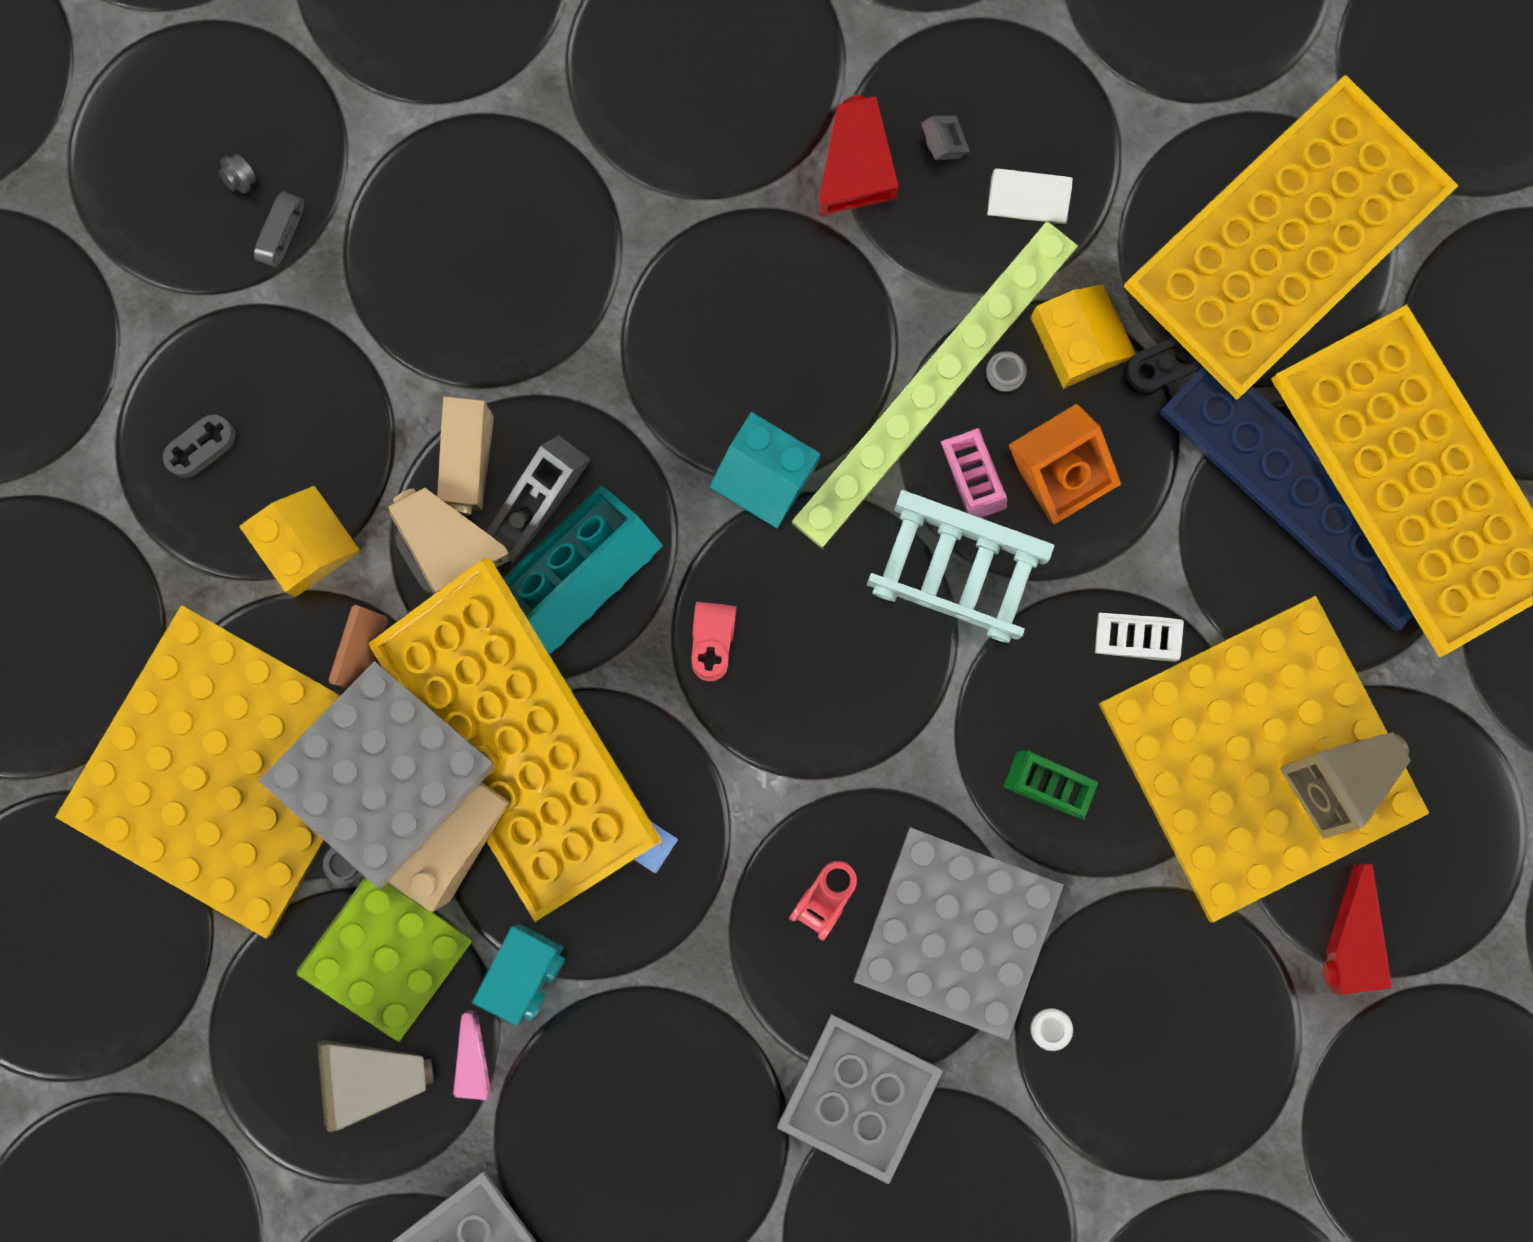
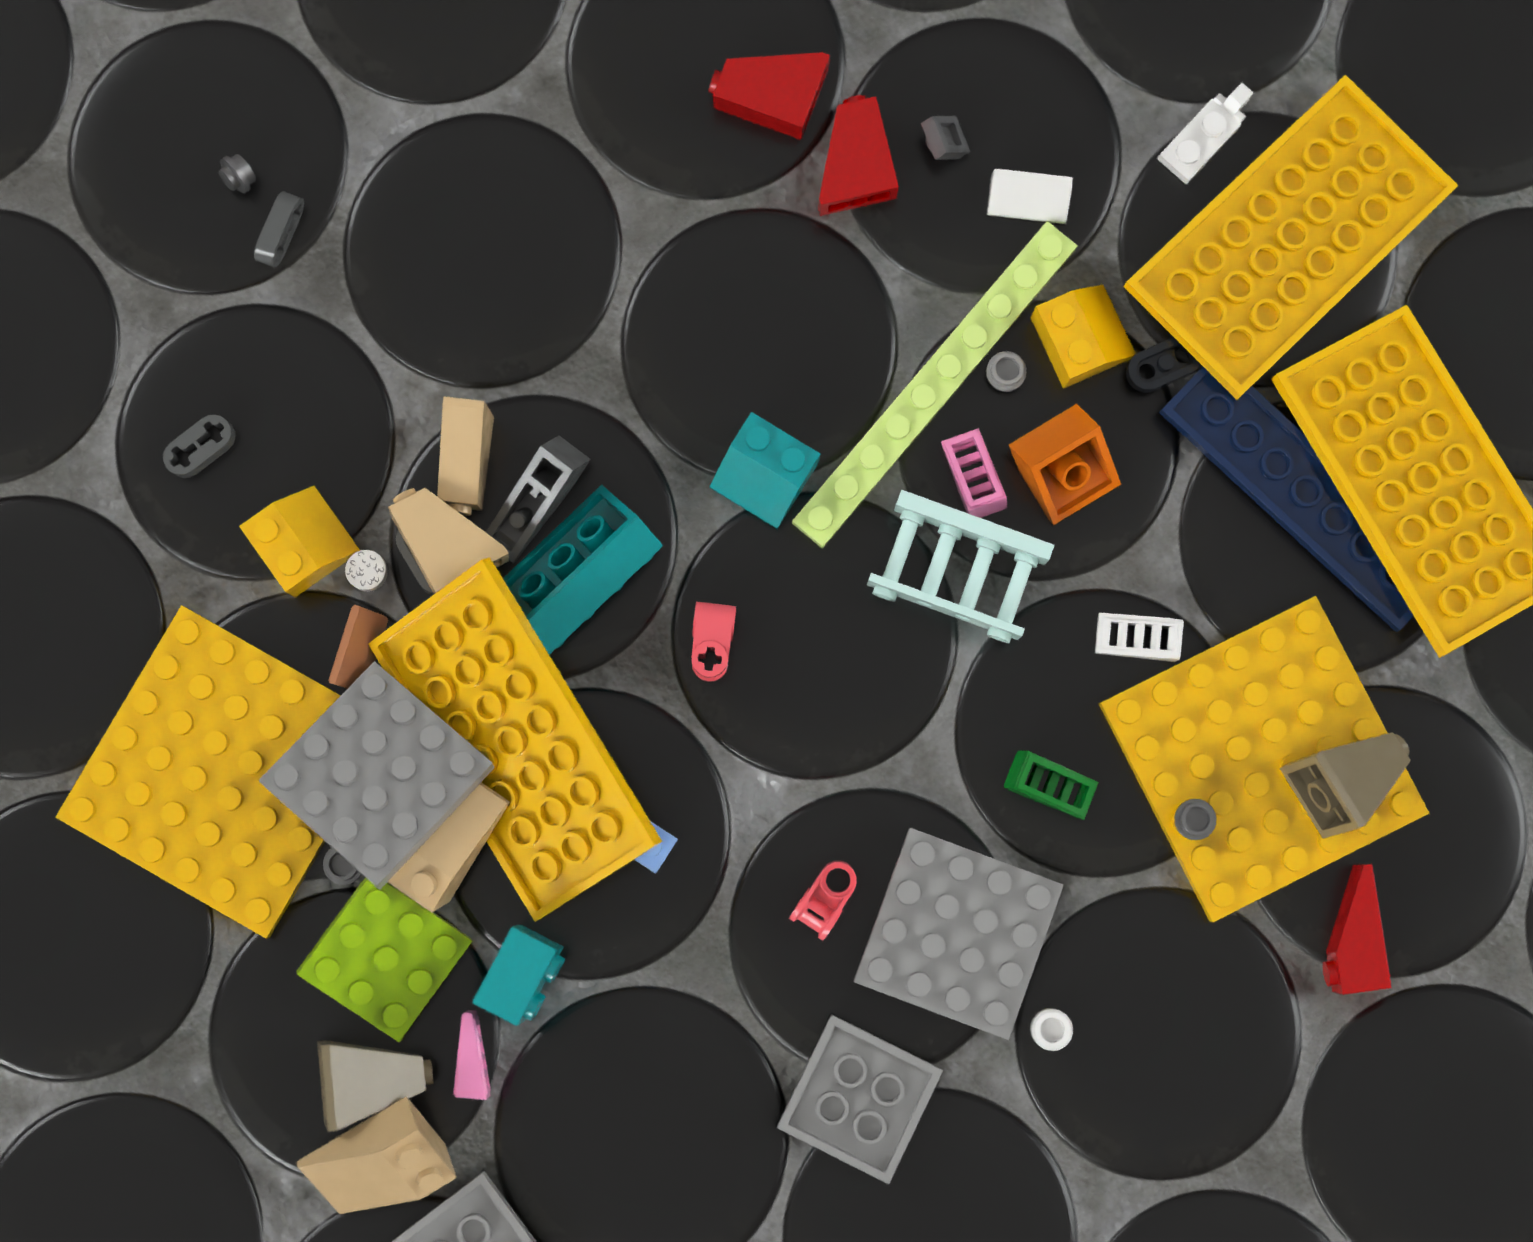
(366, 570): none -> white tile
(380, 1161): none -> tan slope
(771, 89): none -> red slope
(1195, 819): none -> flat silver plate
(1205, 134): none -> white hinge

